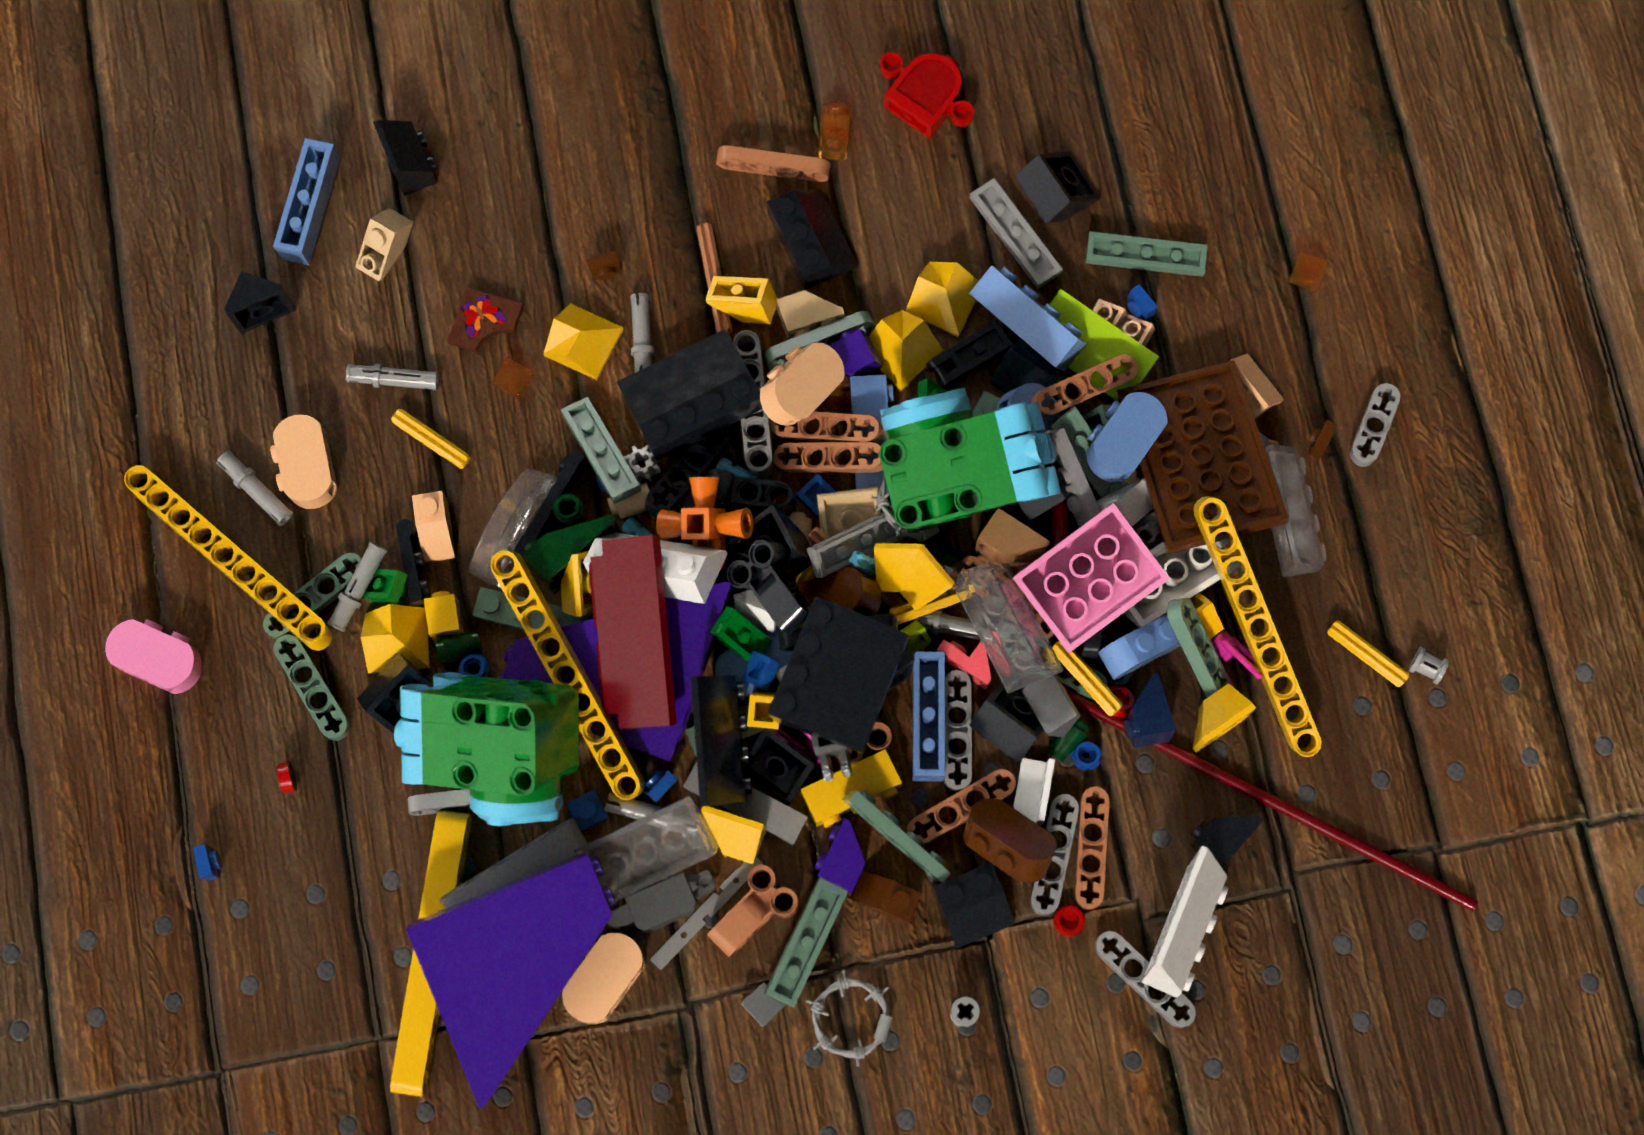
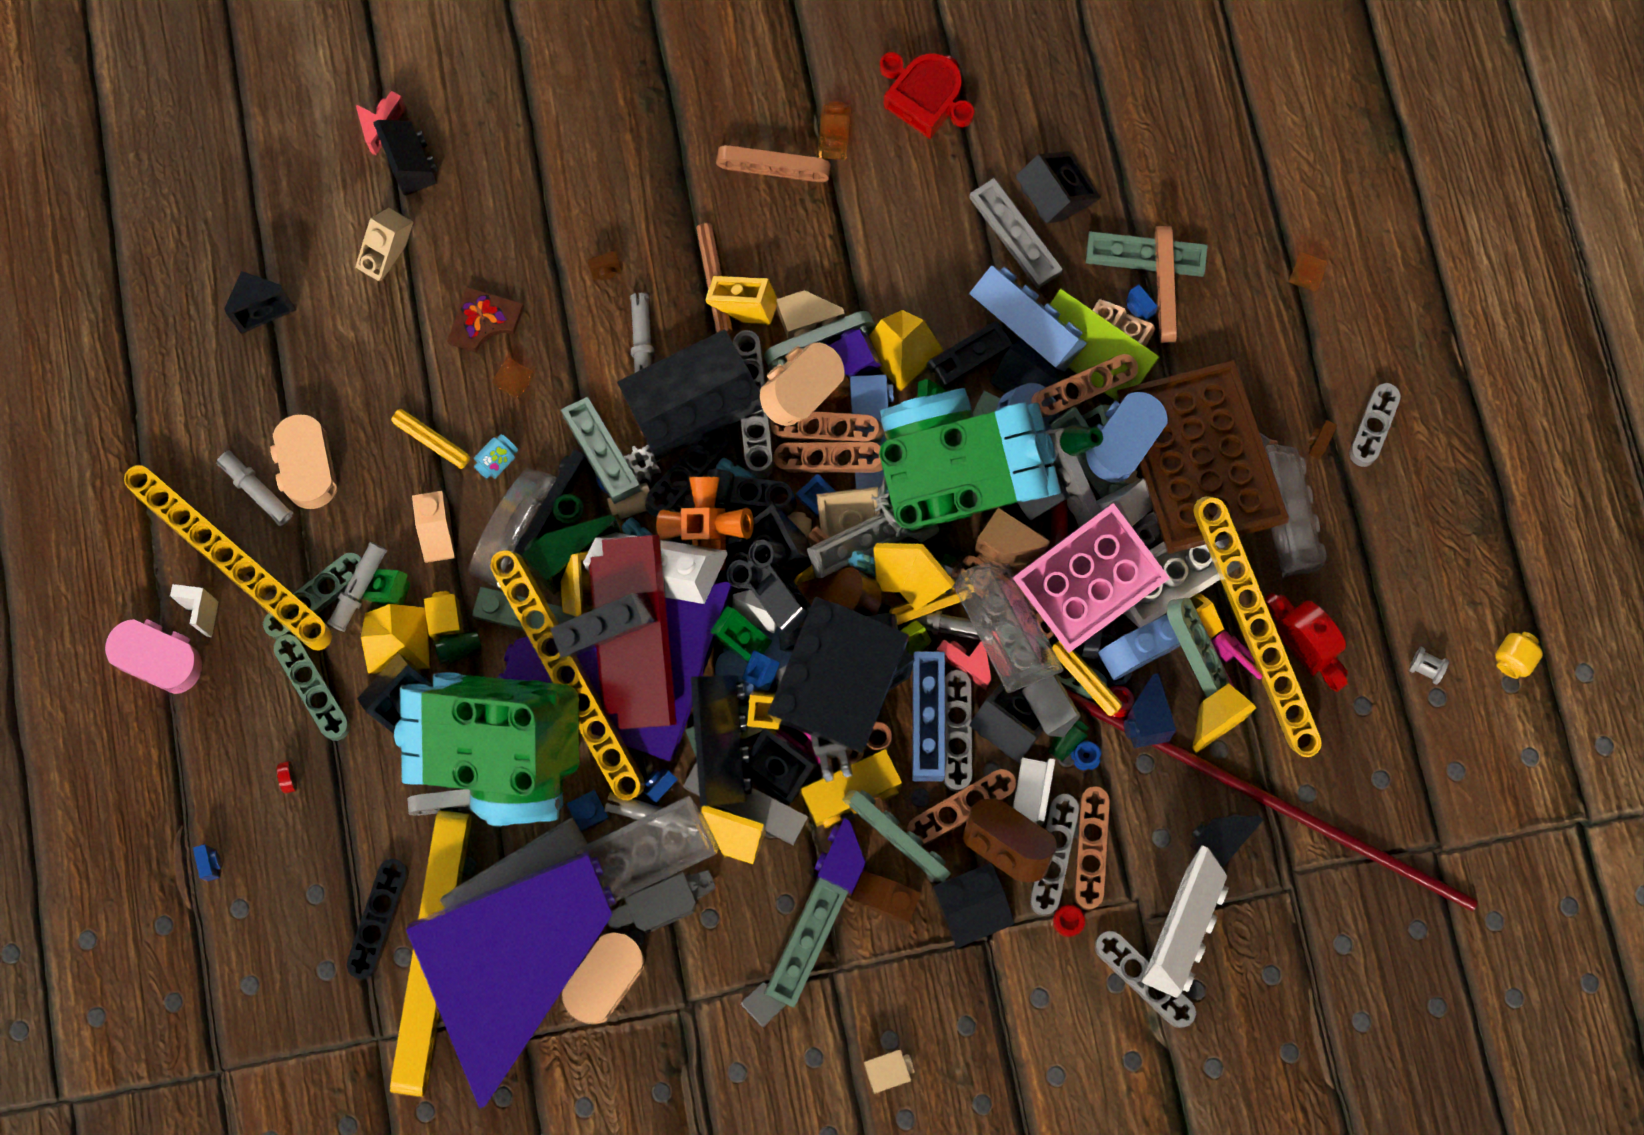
(201, 603): none -> white panel
(307, 201): medium blue brick -> none
(373, 917): none -> black beam
(387, 109): none -> coral slope
(397, 377): light grey pin -> none
(412, 562): black plate -> none
(474, 659): blue plate -> none
(495, 456): none -> medium azure brick
(582, 340): yellow slope -> none
(604, 624): none -> black brick
(696, 922): light grey piece -> none
(750, 913): nougat piece -> none
(810, 236): black slope -> none
(882, 1028): light grey piece -> none
(889, 1071): none -> tan brick
(943, 296): yellow slope -> none
(974, 1013): light grey bush -> none
(1079, 439): none -> dark green cone
(1165, 284): none -> nougat beam
(1257, 387): light nougat panel -> none
(1311, 638): none -> red piece
(1368, 653): yellow axle -> none
(1518, 655): none -> yellow head

